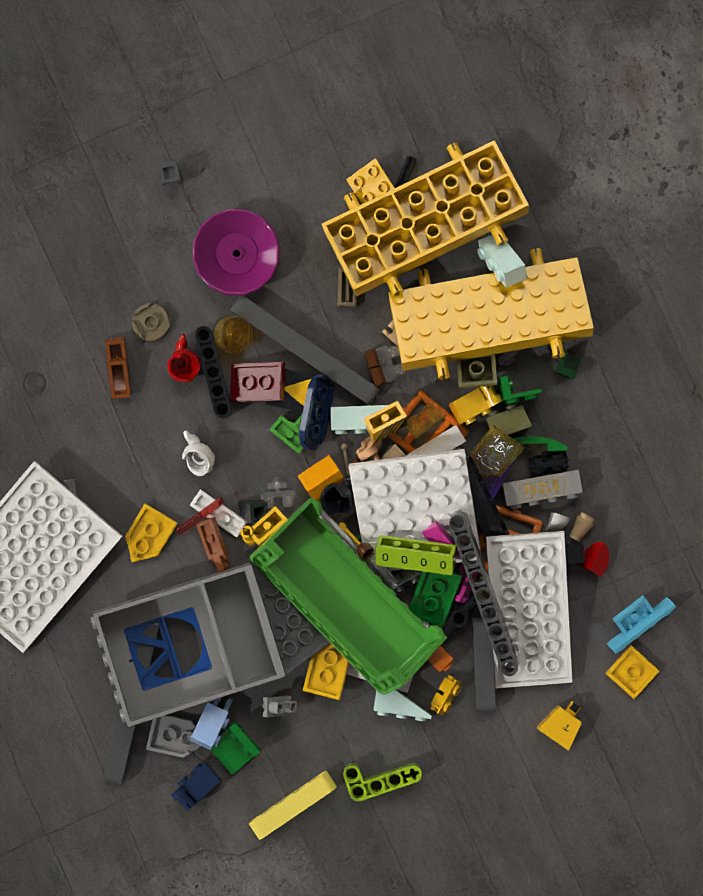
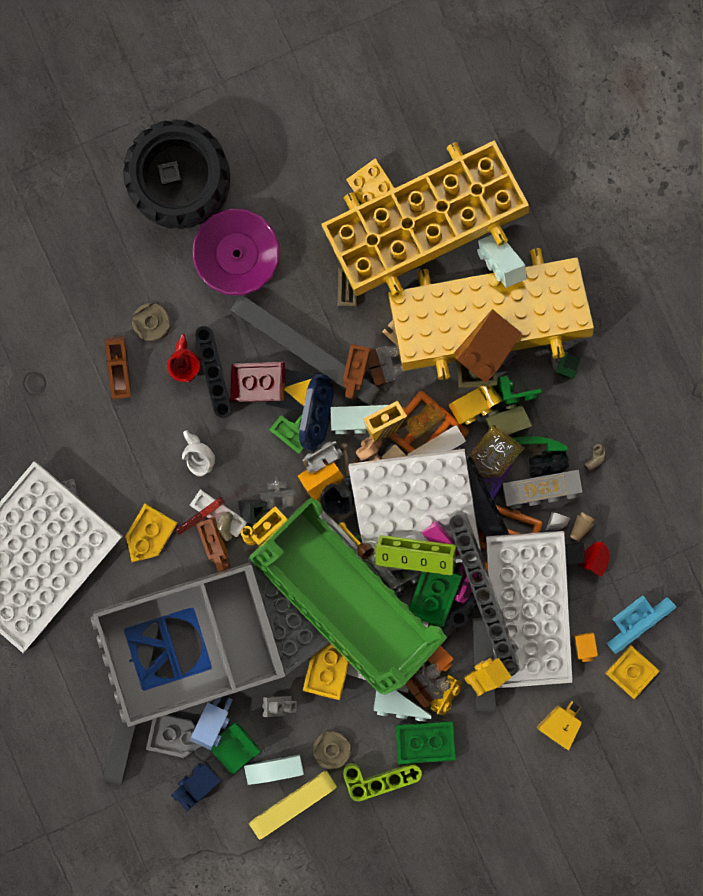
(165, 135): none -> black tyre
(223, 525): none -> dark tan arm
(233, 334): clear yellow cylinder -> none
(274, 769): none -> light aqua slope
(315, 459): none -> light grey hinge
(331, 750): none -> dark tan tile
(355, 369): none -> dark orange hinge
(406, 171): black axle -> none
(425, 742): none -> green plate
(426, 685): none -> clear hips
(487, 676): none -> yellow hinge
(488, 345): none -> dark orange slope
(585, 646): none -> light orange brick
(598, 457): none -> dark tan arm

